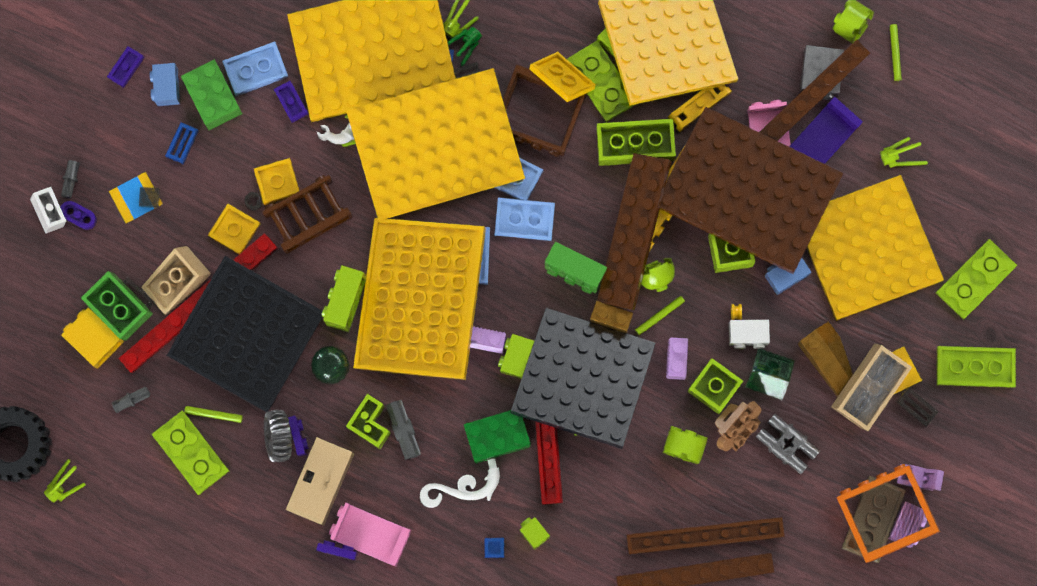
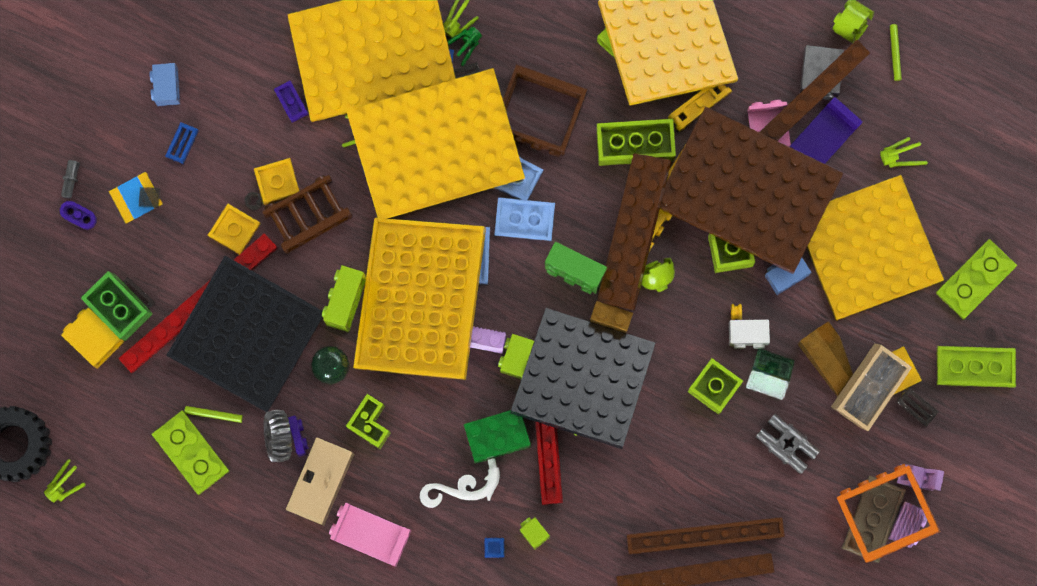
(48, 210): white brick -> none
(125, 67): dark purple plate -> none
(130, 399): dark grey axle -> none
(175, 279): tan slope -> none
(211, 94): bright green brick -> none
(255, 68): light blue tile -> none
(342, 138): white piece -> none
(345, 551): dark purple plate -> none
(403, 429): dark grey piece -> none
(562, 76): yellow tile -> none
(609, 91): lime piece -> none
(661, 314): lime bar -> none
(677, 358): lavender brick -> none
(685, 445): lime brick -> none
(738, 426): medium nougat piece -> none

